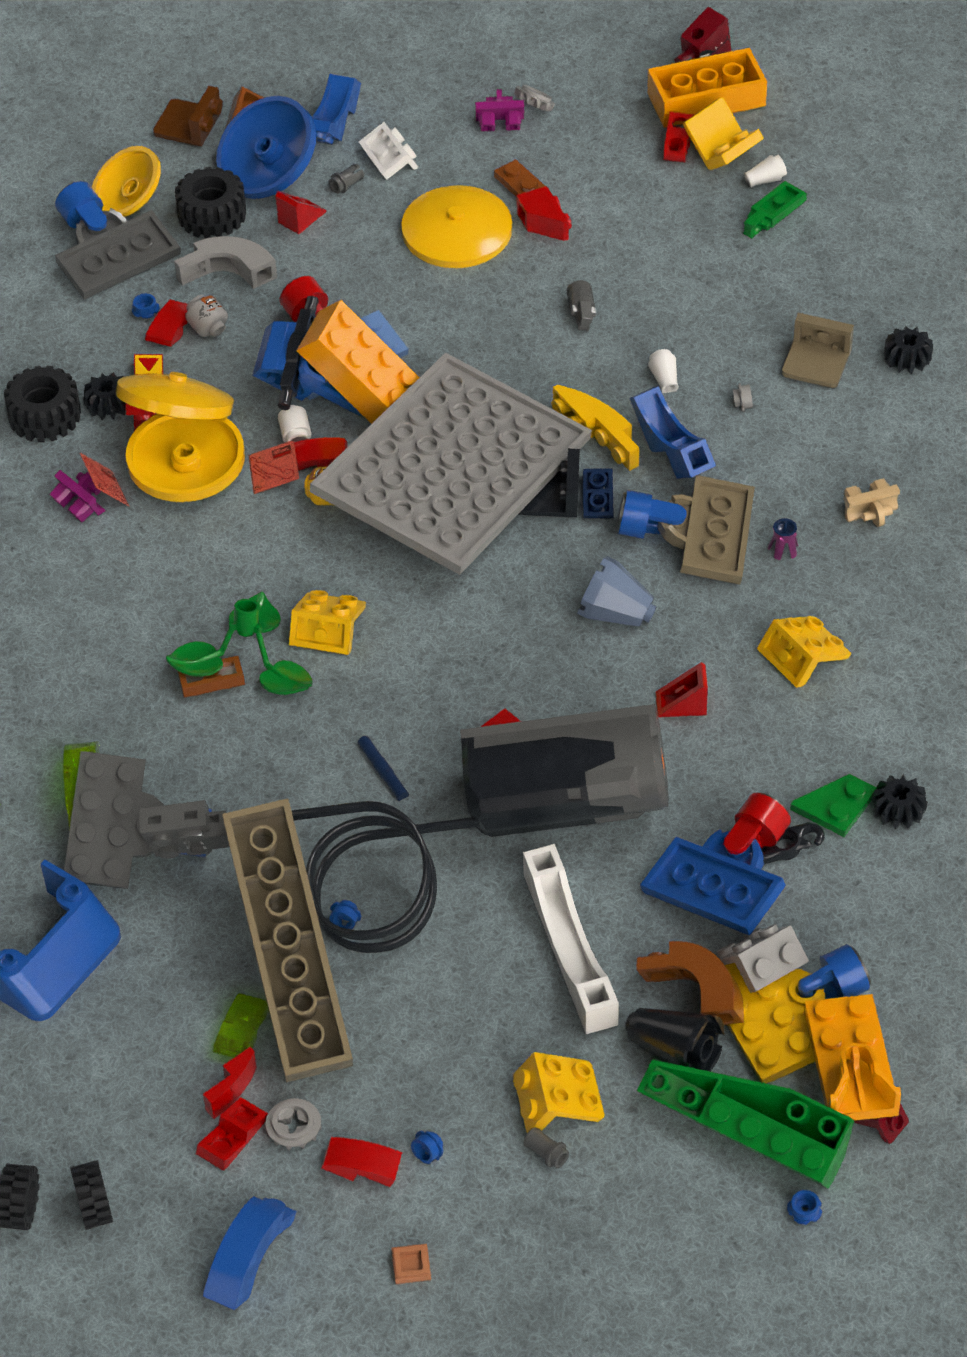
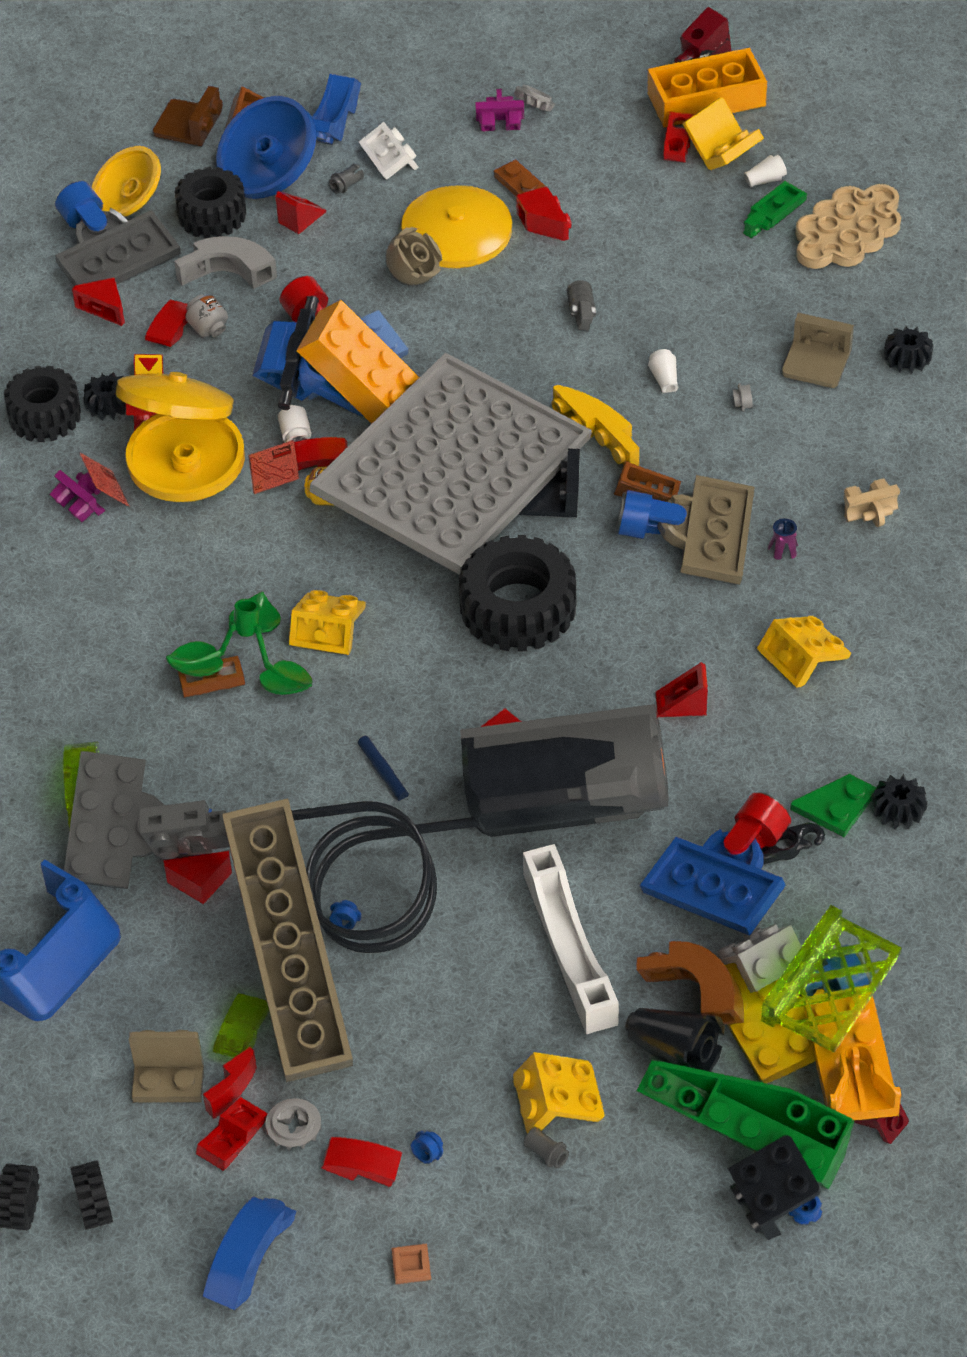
(100, 299): none -> red slope
(145, 306): blue plate -> none
(167, 1066): none -> dark tan bracket
(199, 874): none -> red slope
(413, 257): none -> dark tan cylinder
(517, 622): none -> black tyre
(598, 493): dark blue slope -> none
(616, 597): sand blue cone -> none
(640, 474): none -> dark orange slope
(664, 432): blue arch -> none
(773, 1184): none -> black bracket
(802, 972): none -> clear neon green fence
(848, 226): none -> tan plate

